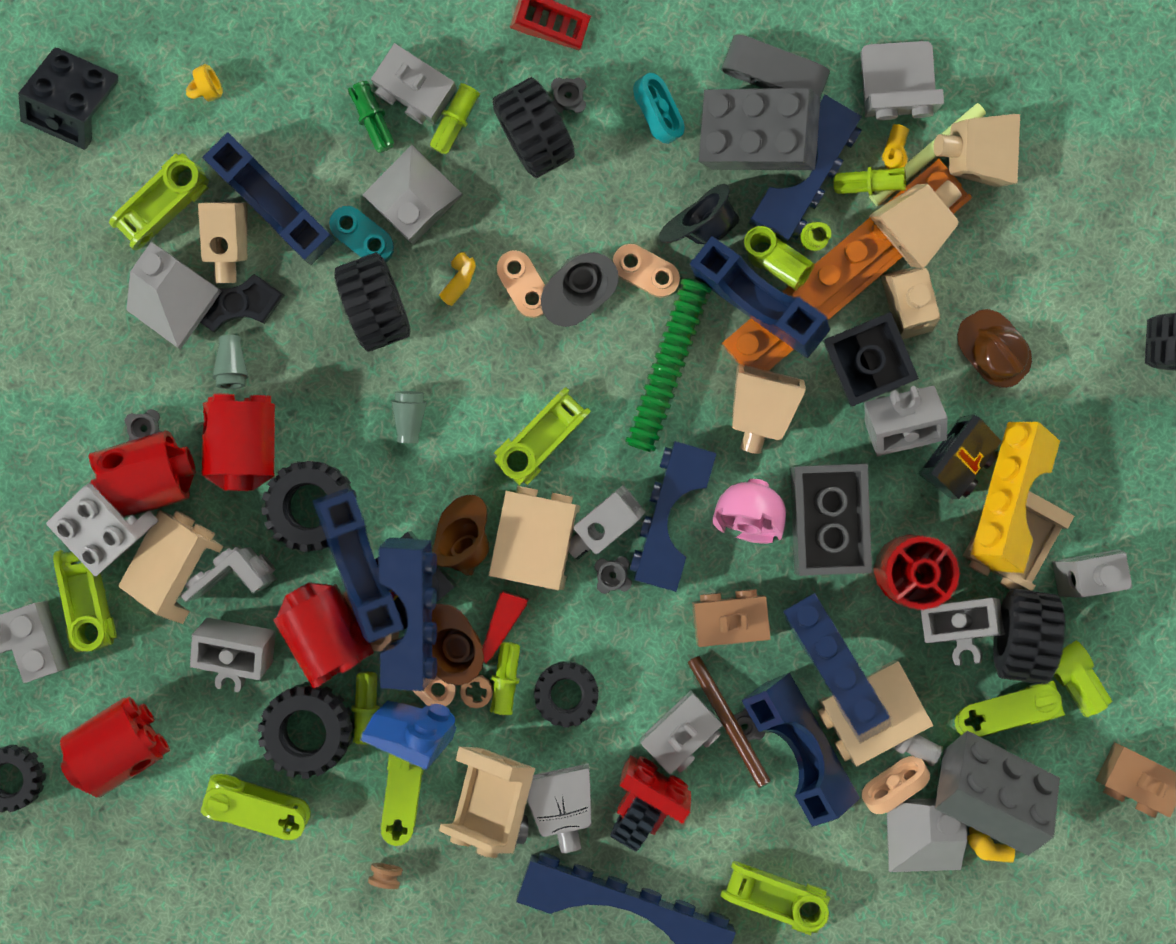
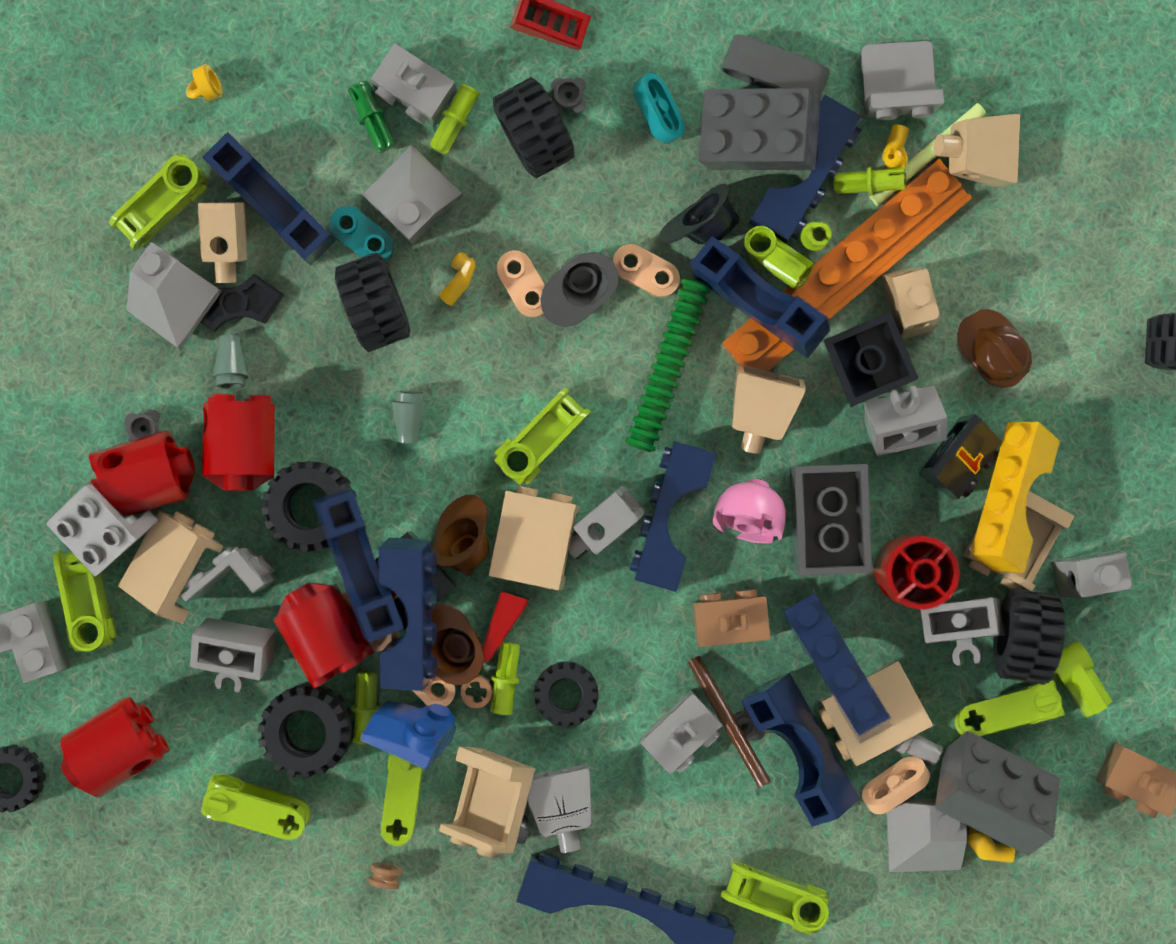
(65, 97): black bracket -> none
(605, 582): dark grey plate -> none
(648, 802): red plate -> none
(919, 221): tan torso -> none

